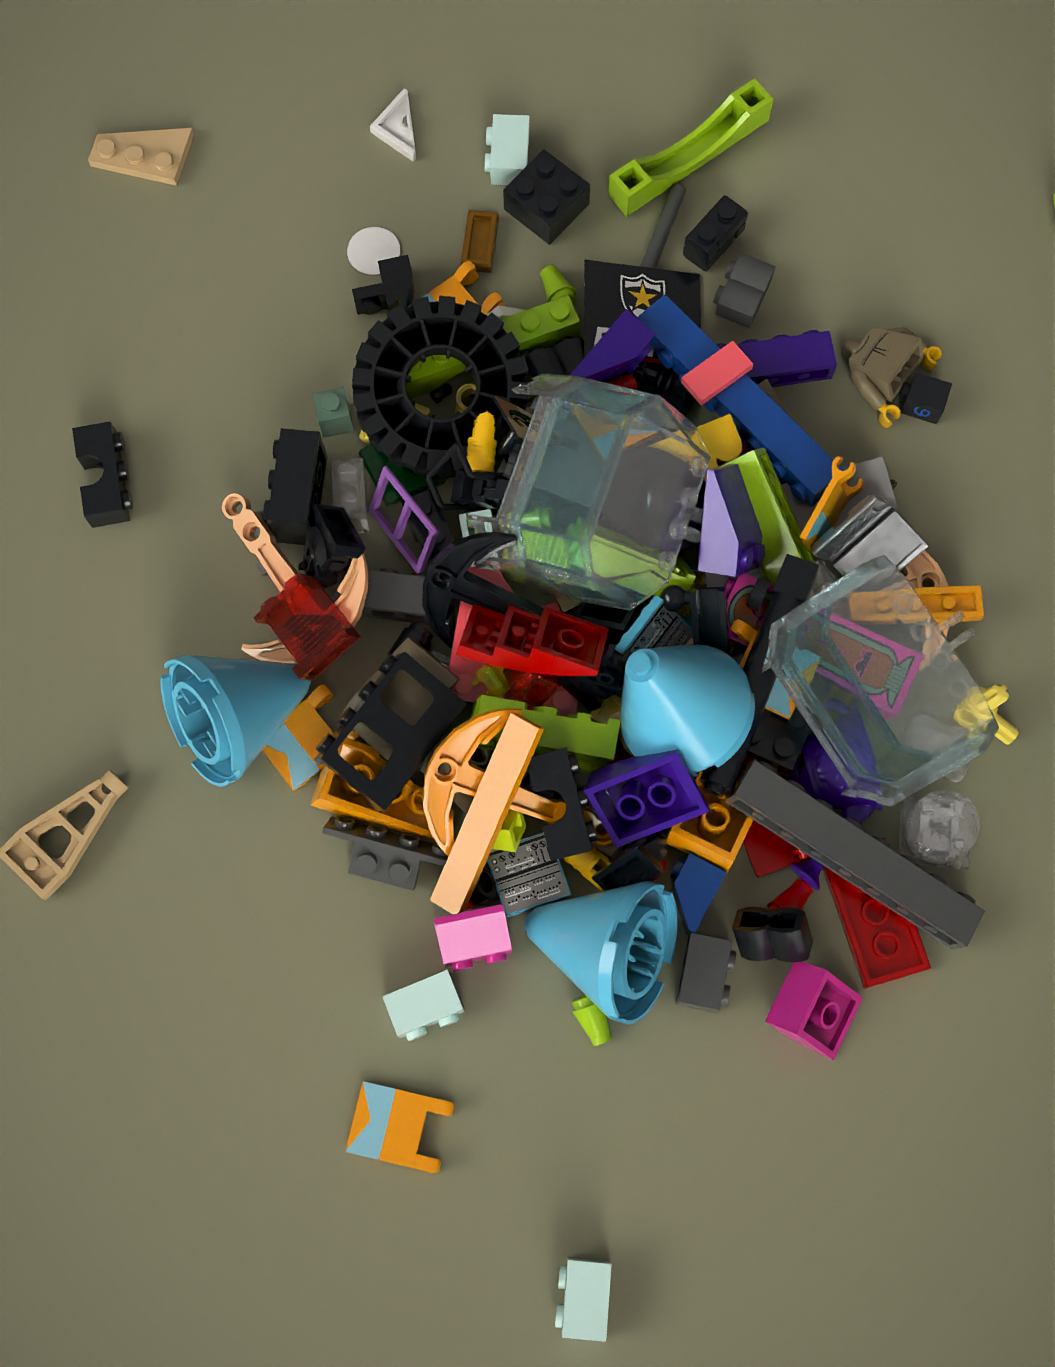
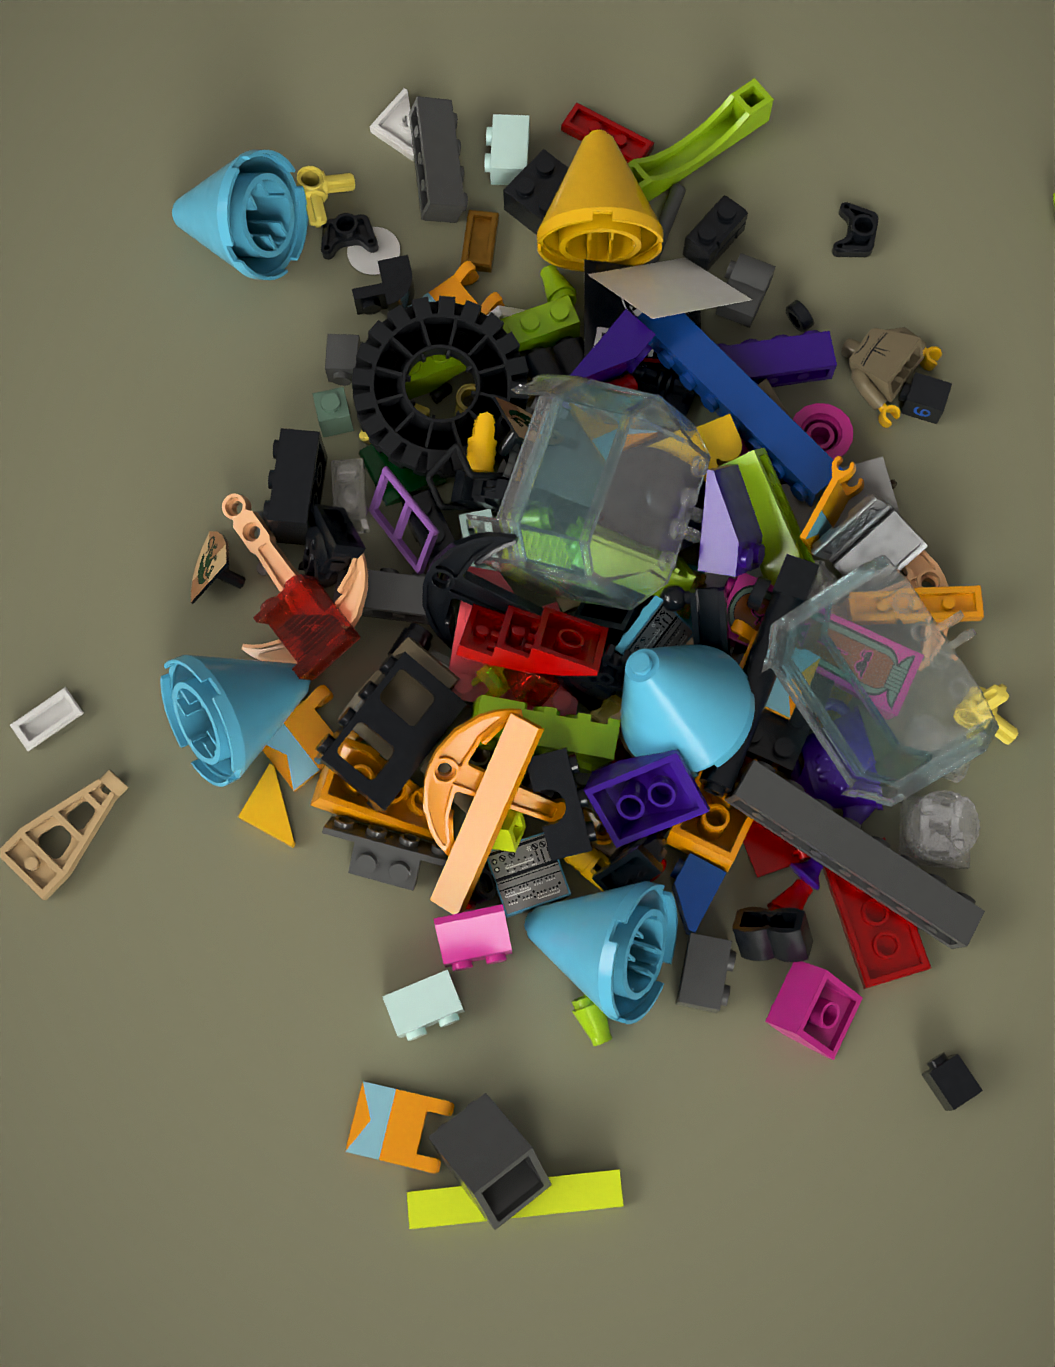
(46, 719): none -> white tile
(107, 499): black arch -> none
(143, 154): tan wing -> none
(213, 565): none -> shield
(248, 214): none -> medium azure cone
(267, 808): none -> yellow tile
(317, 188): none -> light yellow axle
(341, 357): none -> dark grey brick
(347, 231): none -> black piece
(437, 160): none -> dark grey brick
(490, 1160): none -> dark grey slope
(565, 1195): none -> neon yellow tile
(584, 120): none -> red tile
(585, 1299): light aqua brick -> none
(599, 212): none -> yellow cone
(669, 287): none -> white sticker
(717, 373): coral tile -> none
(799, 316): none -> black tile
(827, 427): none -> dark pink piece
(860, 232): none -> black piece
(951, 1081): none -> black brick

